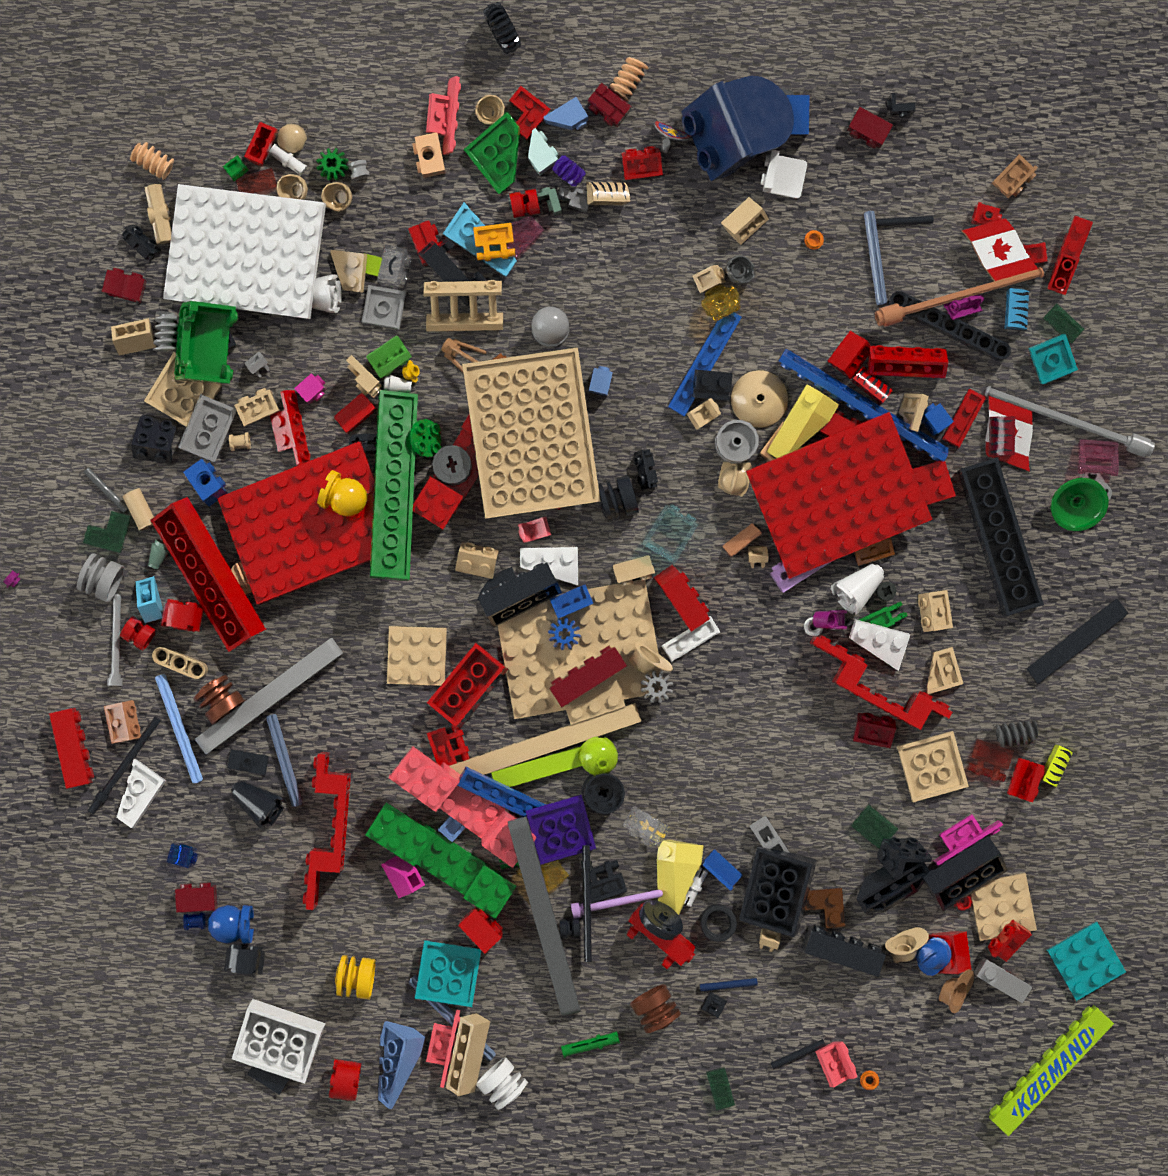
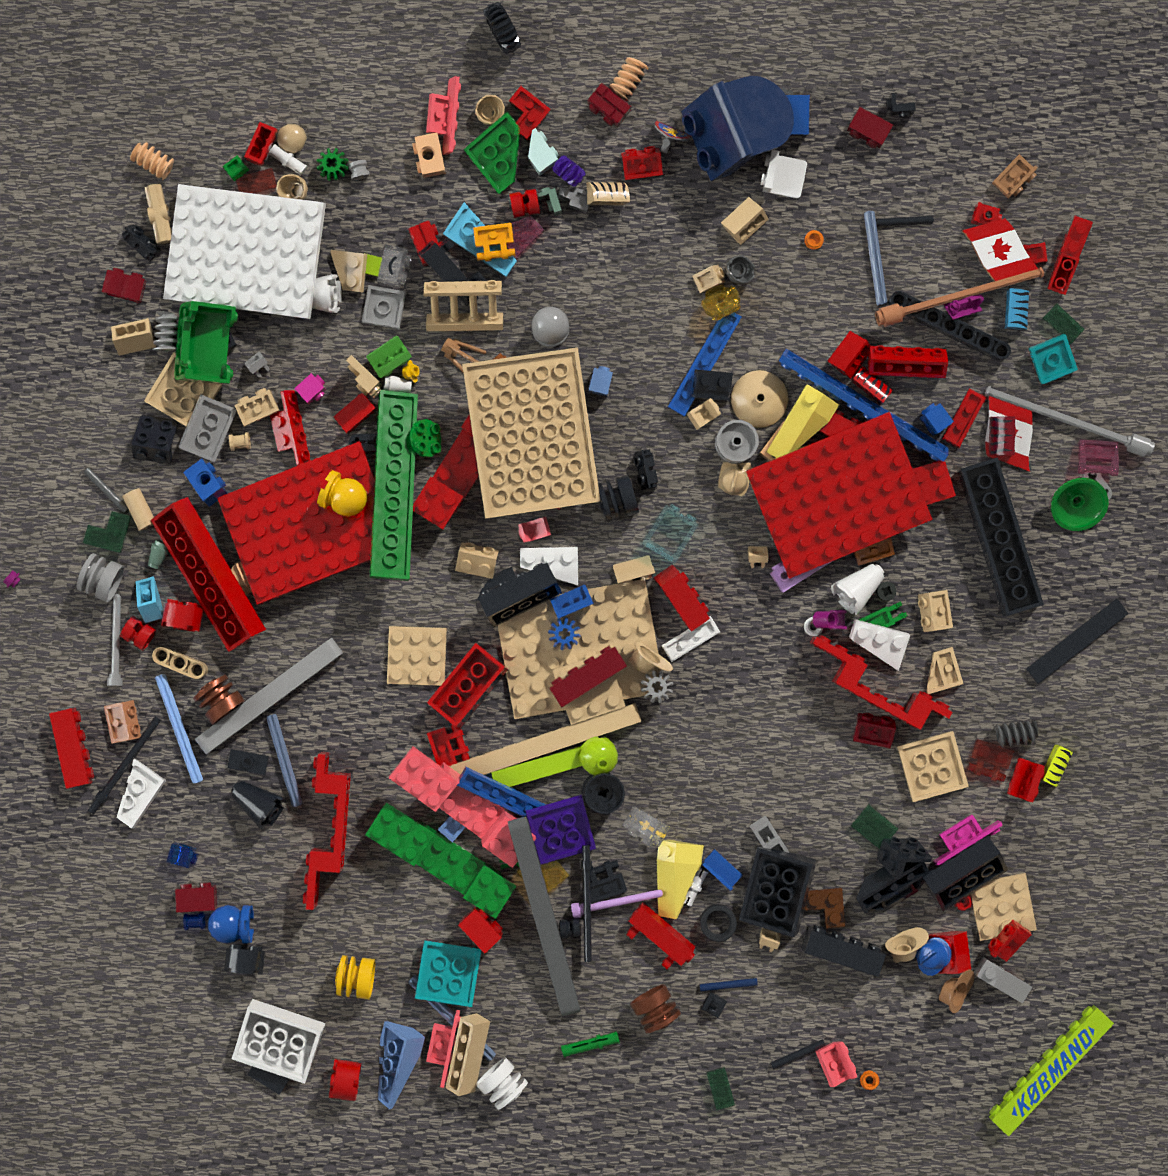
(337, 190): tan hair -> none
(402, 876): dark pink slope -> none
(445, 474): dark grey piece -> none
(568, 116): medium blue slope -> none
(660, 920): black wheel -> none
(741, 540): nougat slope -> none
(913, 408): tan wing -> none
(1086, 960): teal plate -> none

